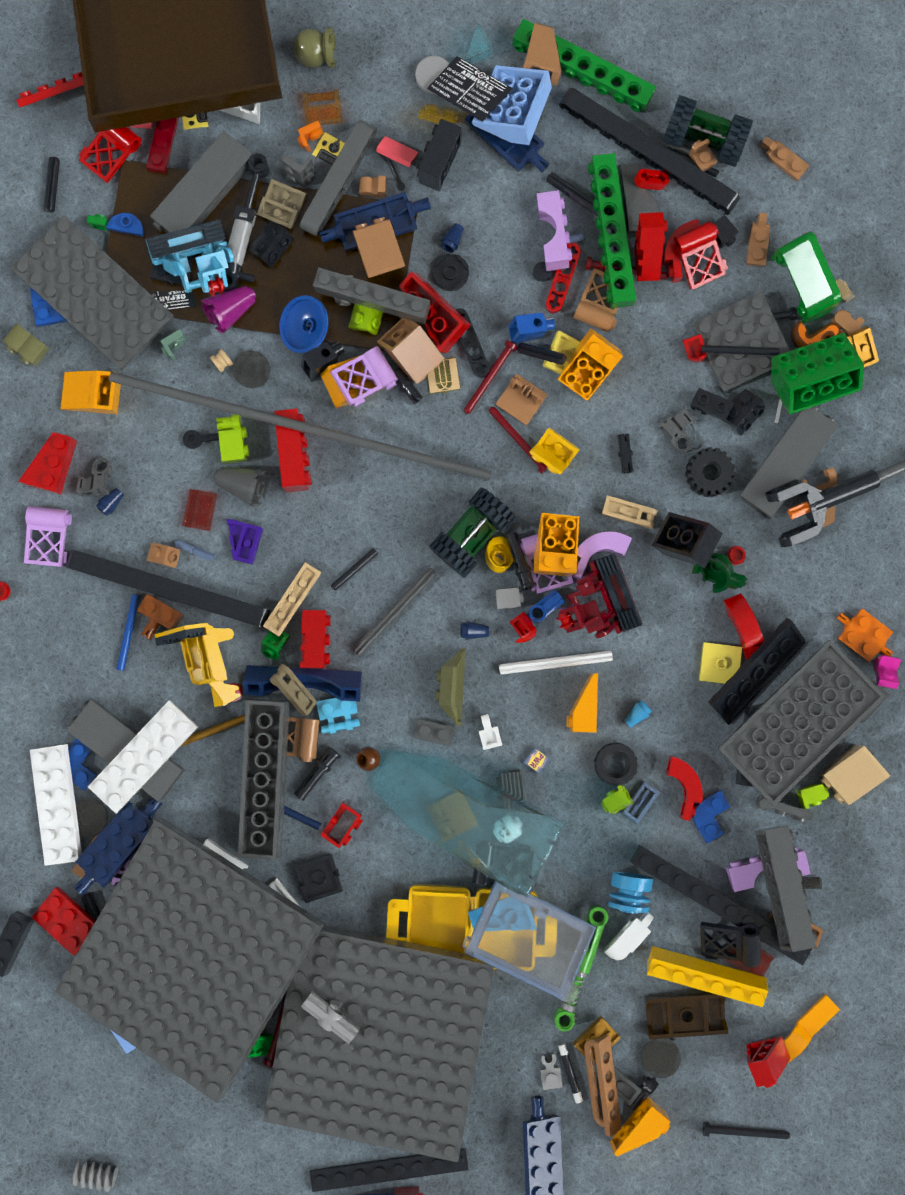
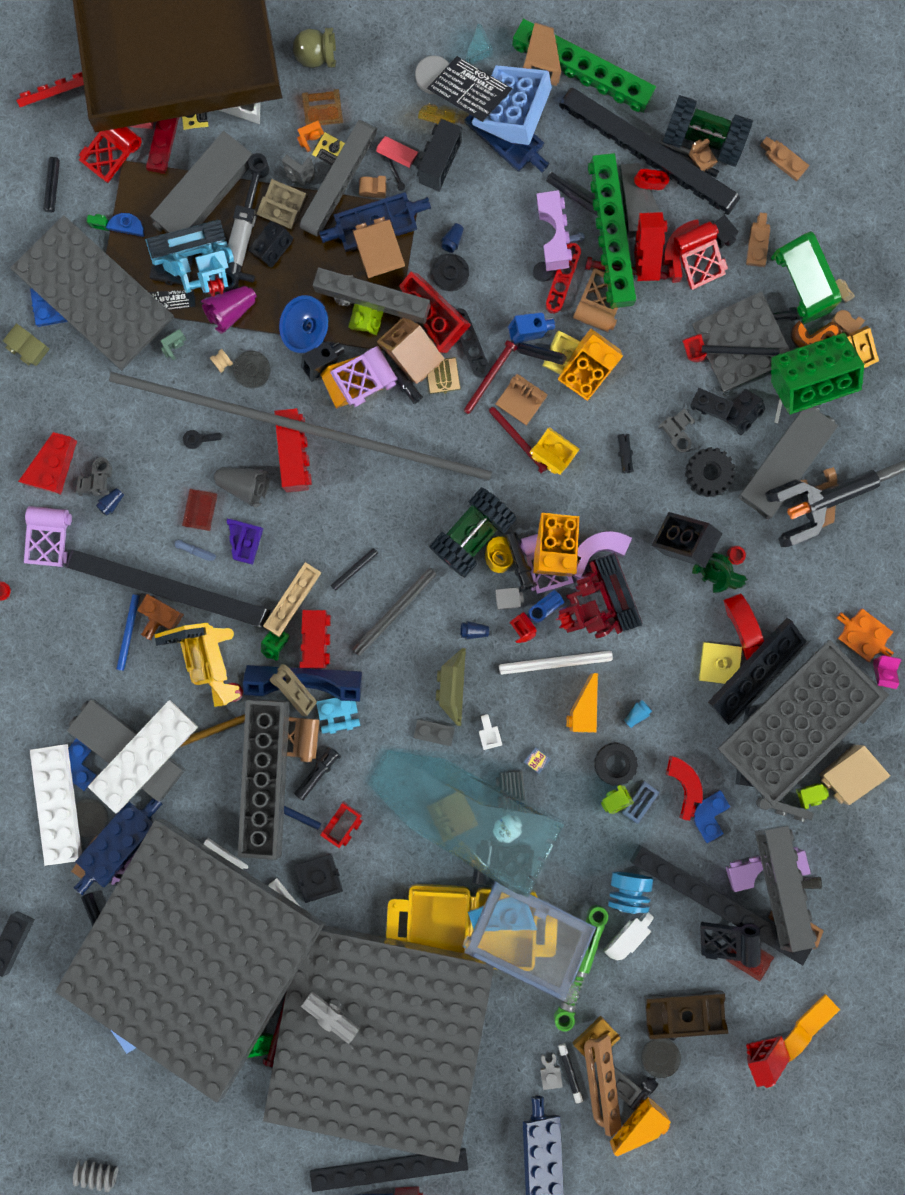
(64, 920): red plate -> none
(90, 392): light orange slope -> none
(163, 555): medium nougat bracket -> none
(232, 439): lime hinge -> none
(368, 758): reddish brown piece -> none
(628, 512): tan plate -> none
(707, 976): yellow brick -> none
(737, 1131): black bar -> none

